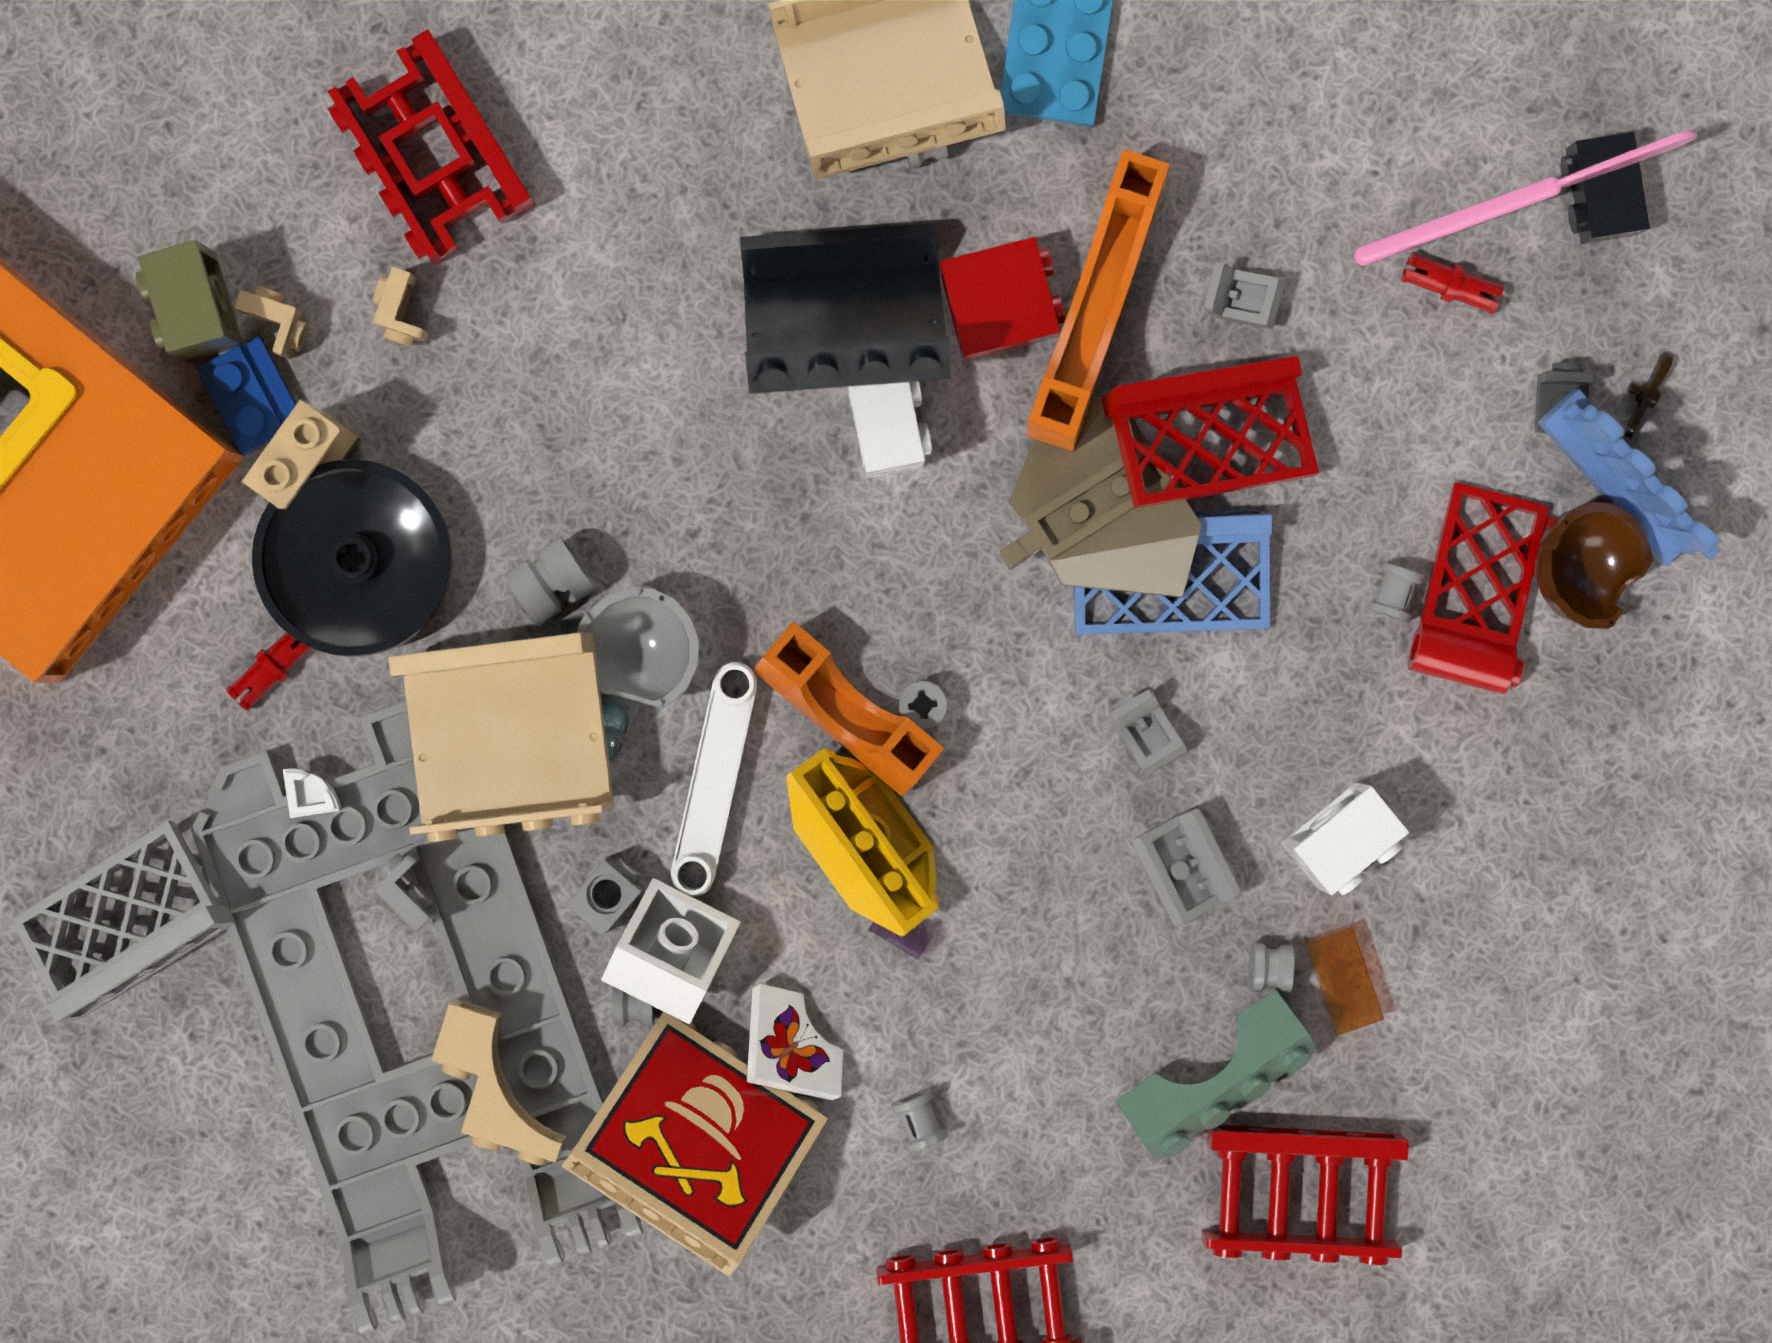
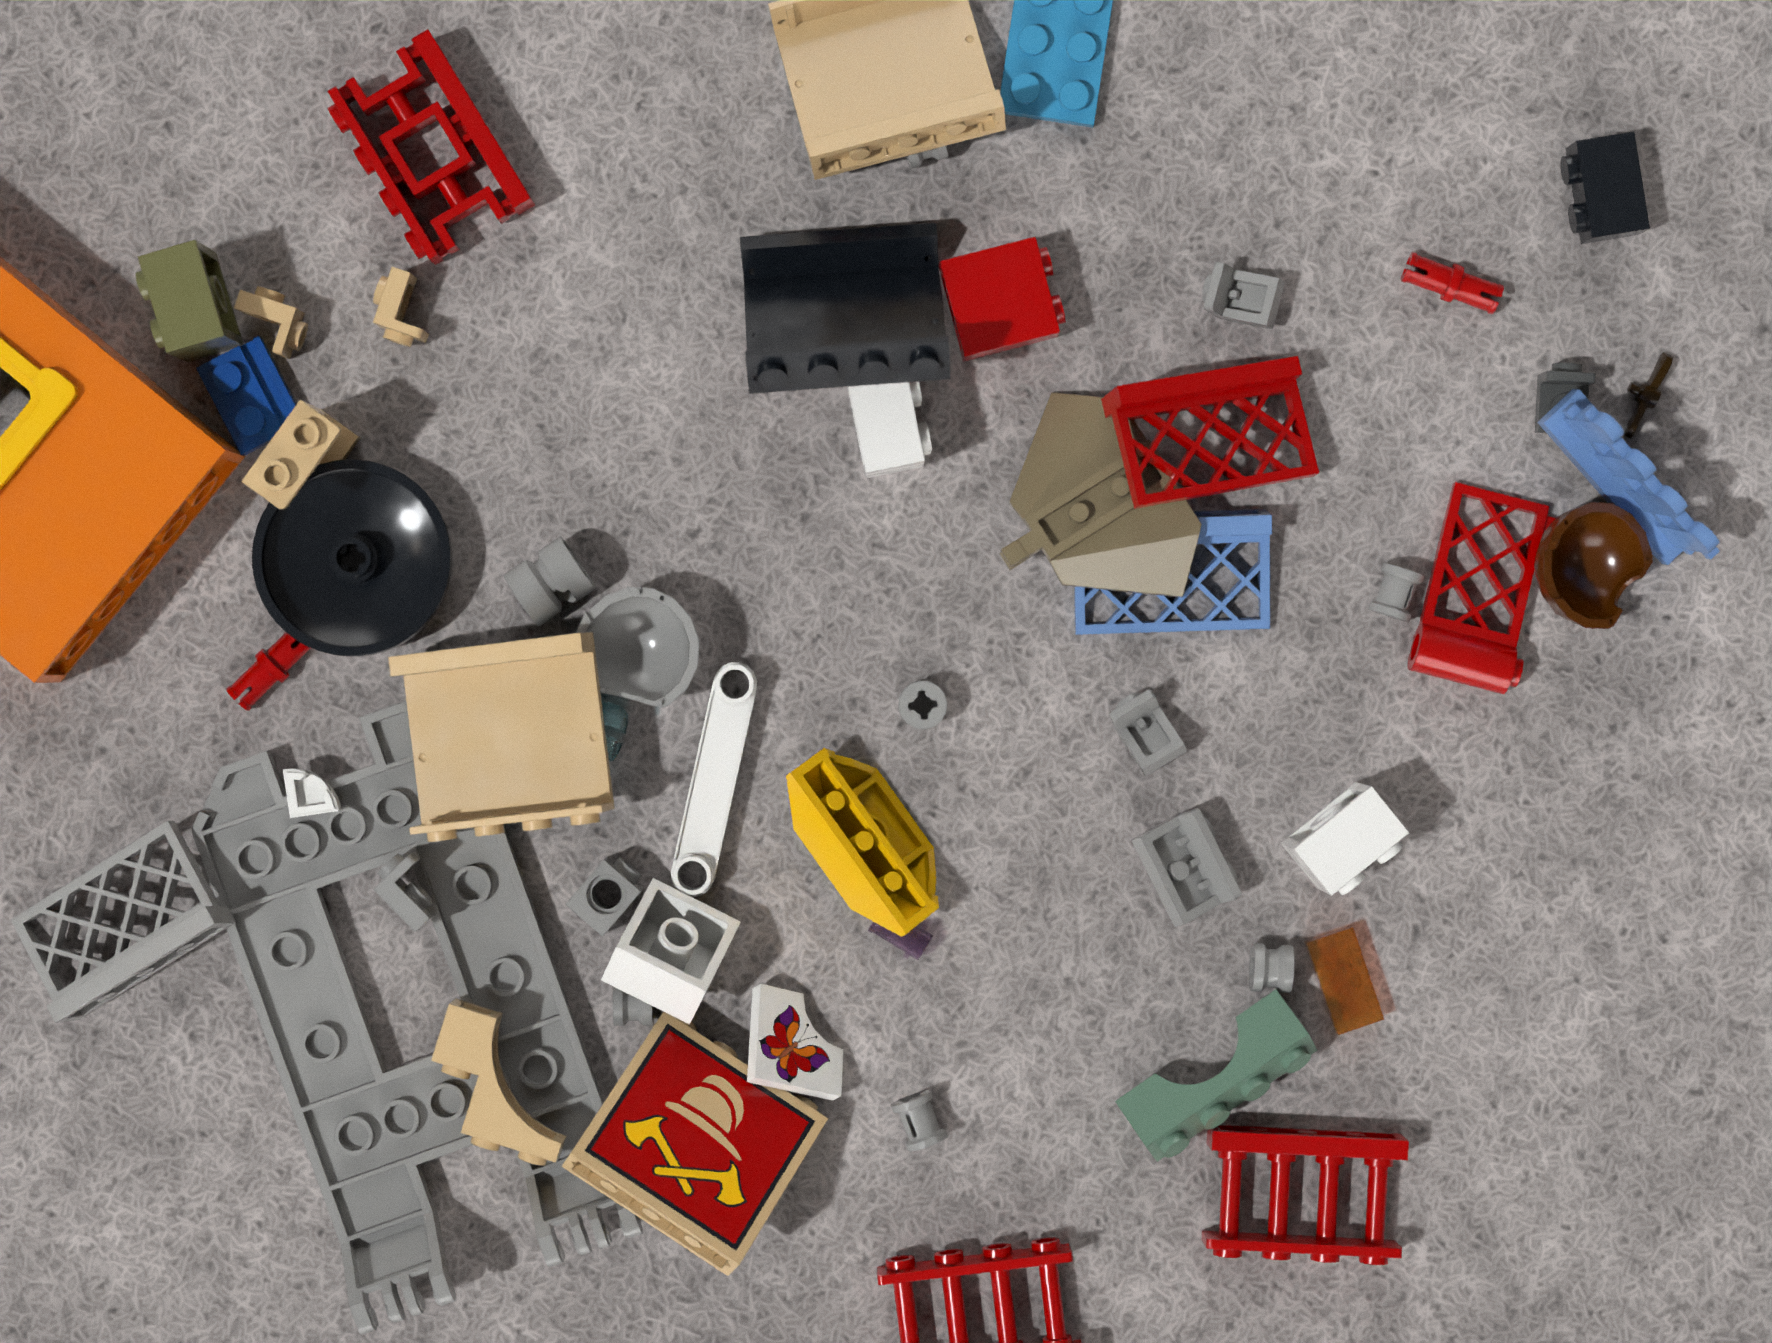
(812, 683): orange arch -> none
(1098, 300): orange arch -> none
(1508, 202): bright pink piece -> none

